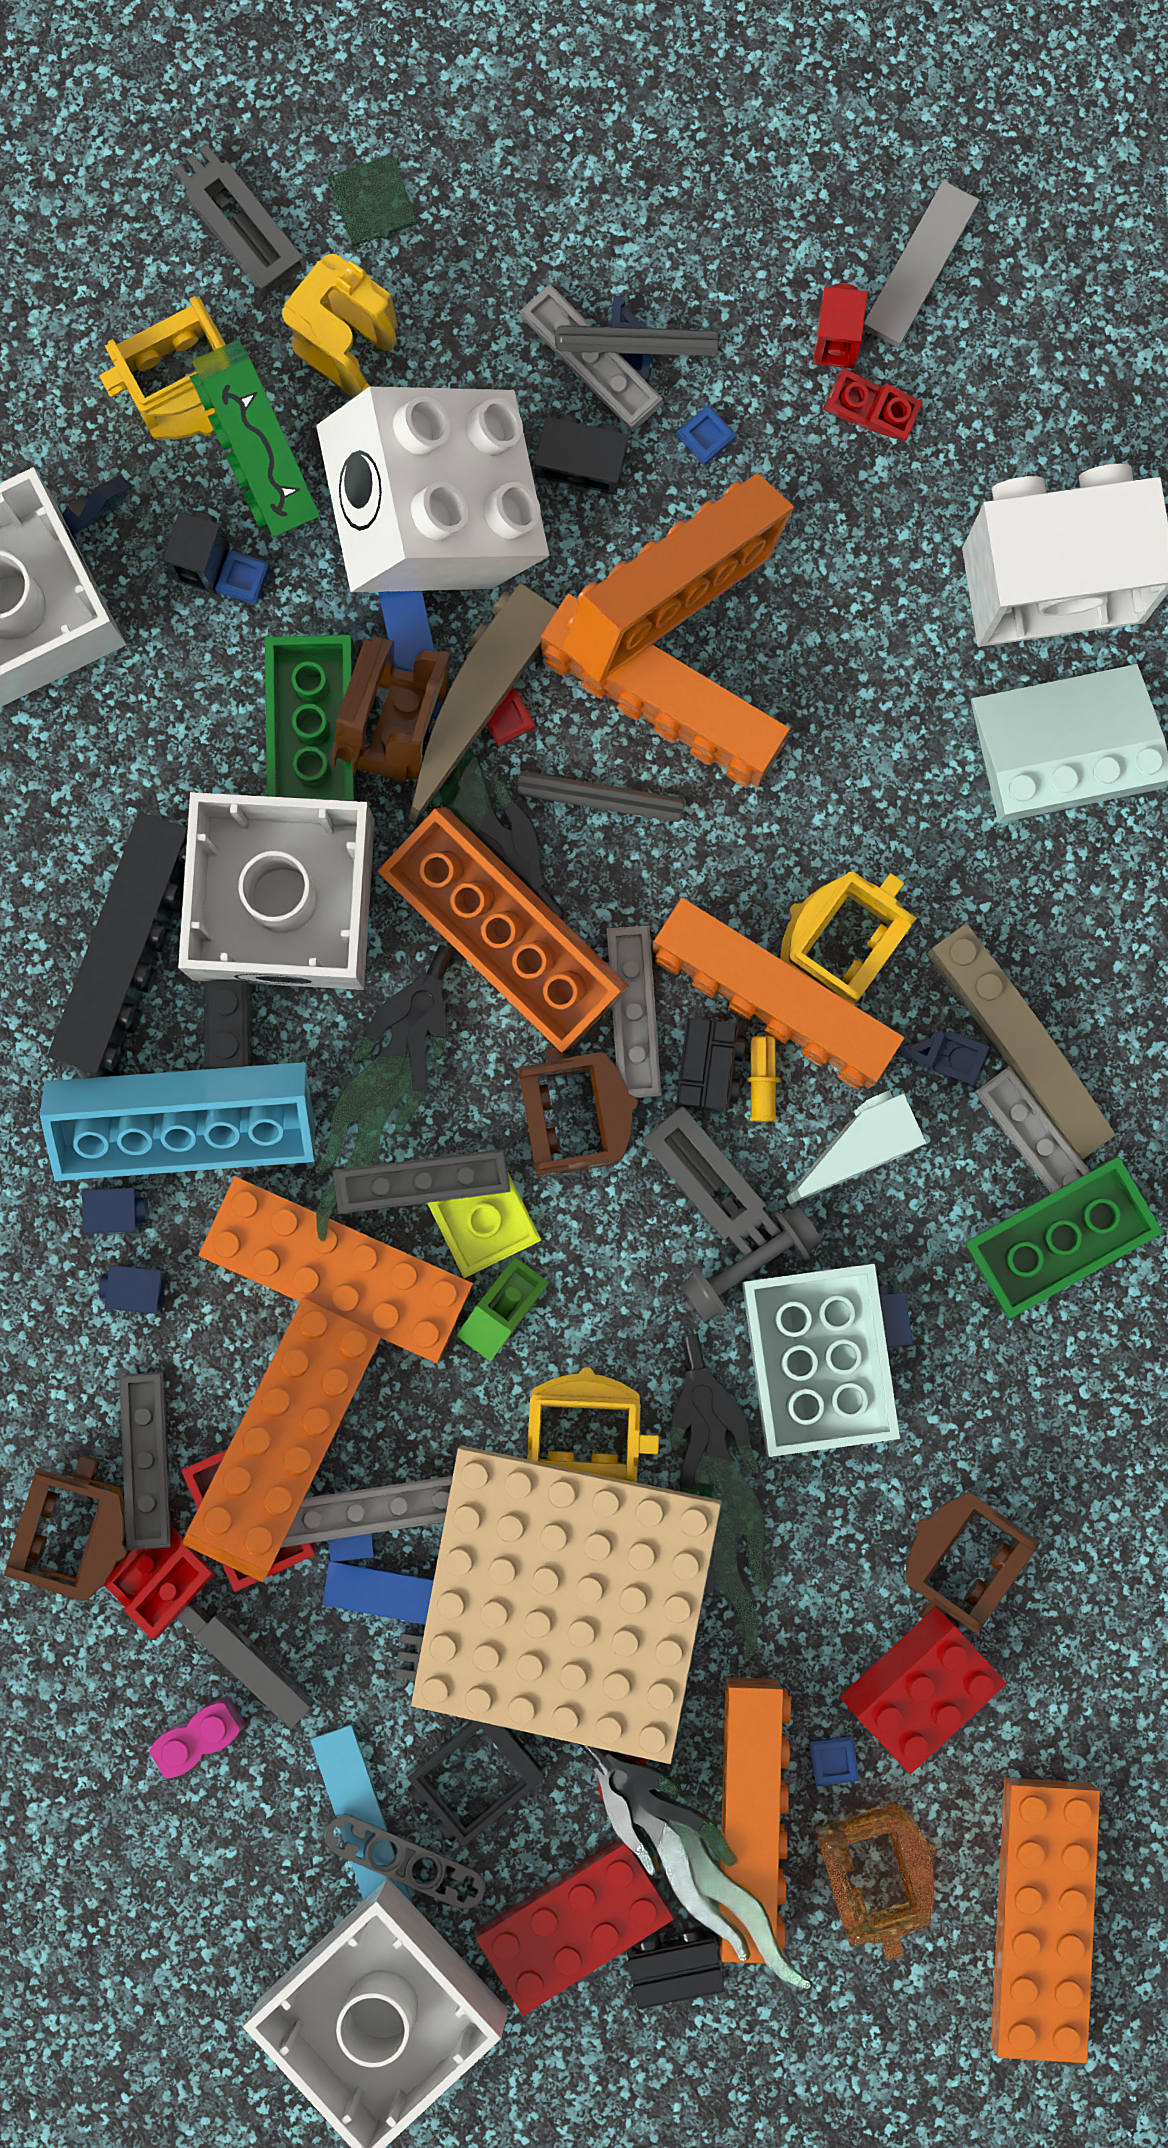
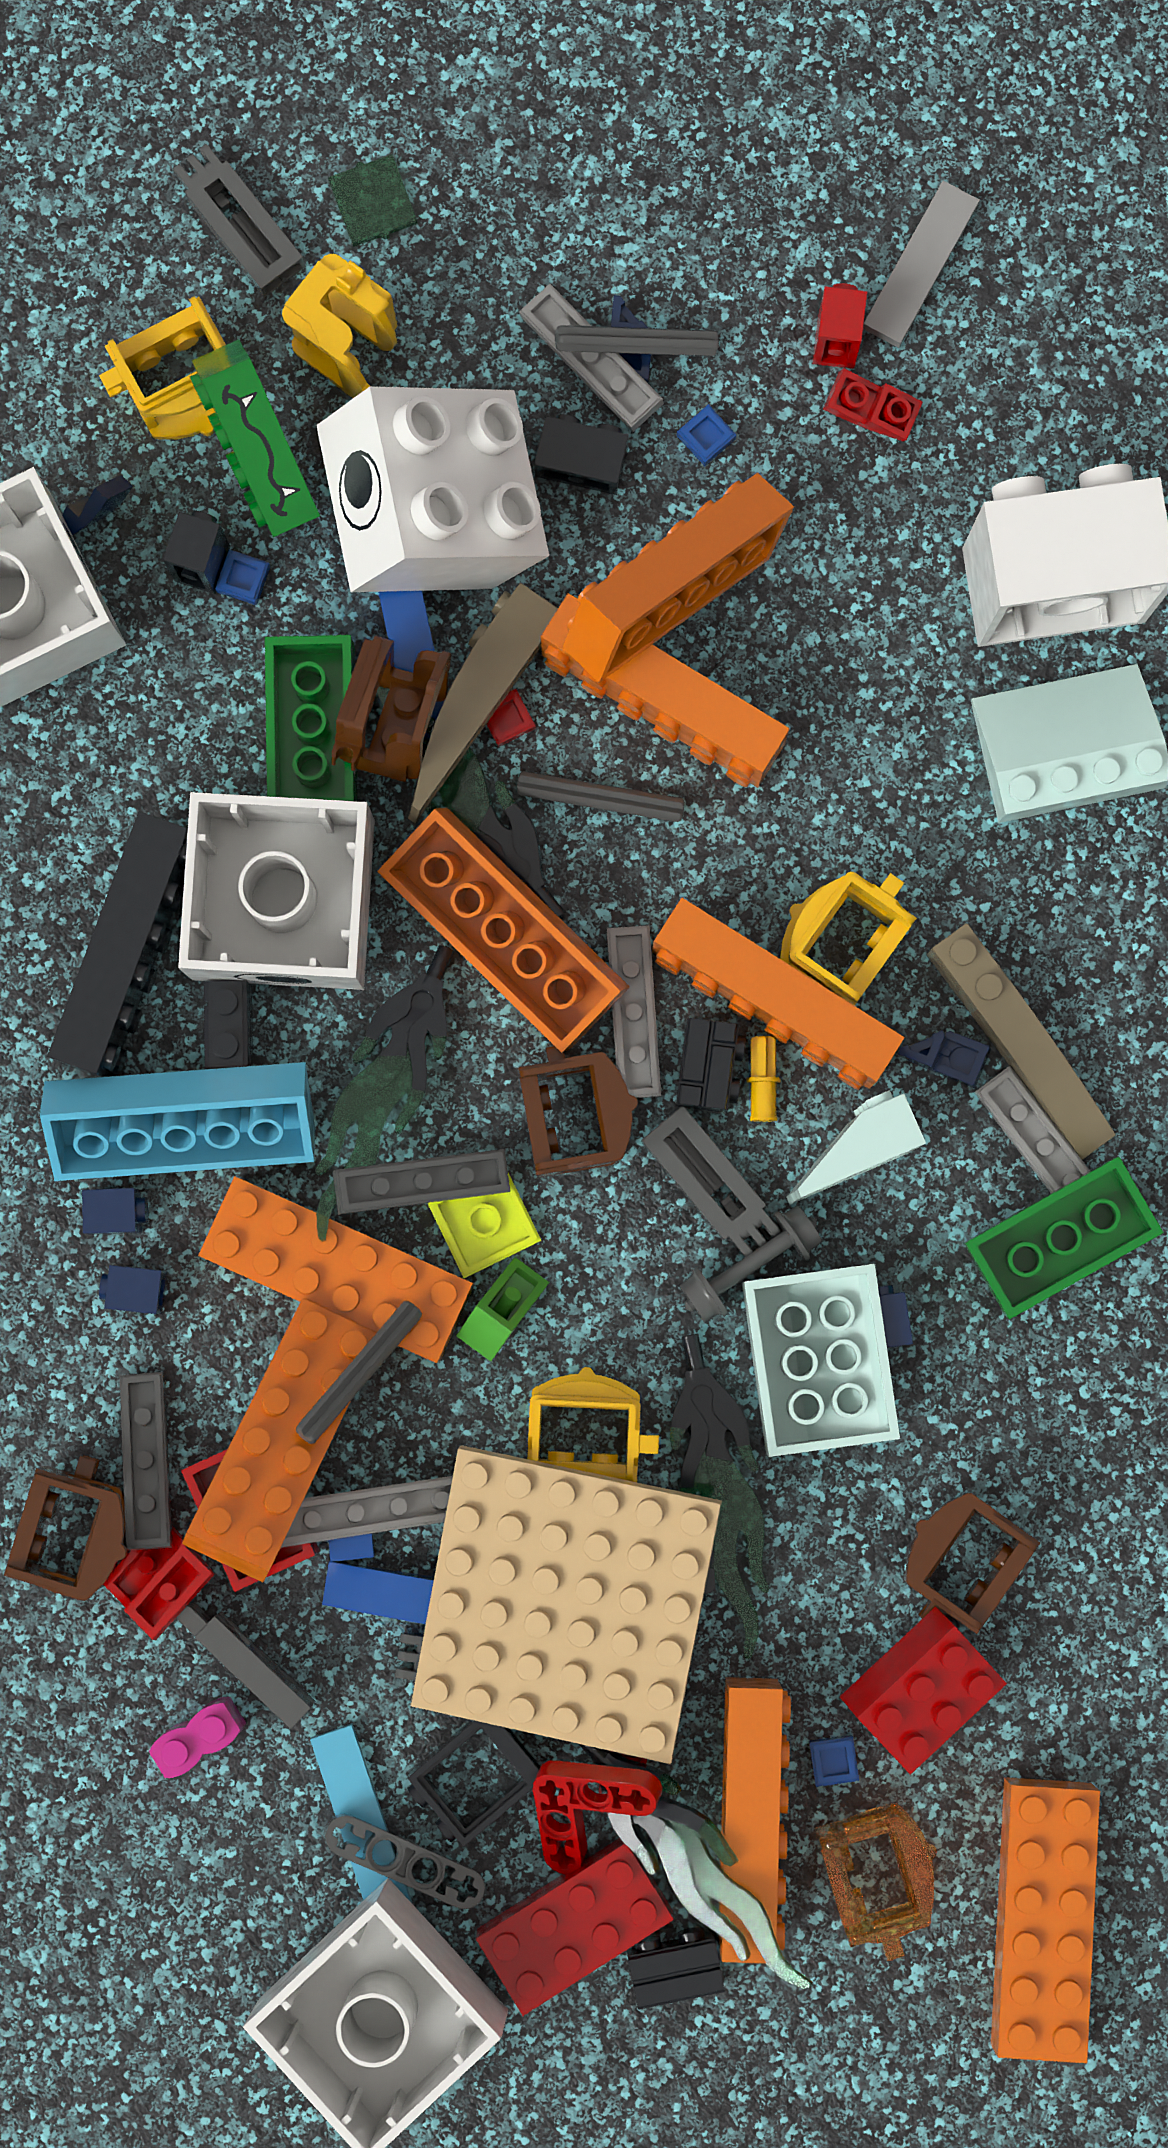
(358, 1372): none -> dark grey axle
(577, 1796): none -> red beam

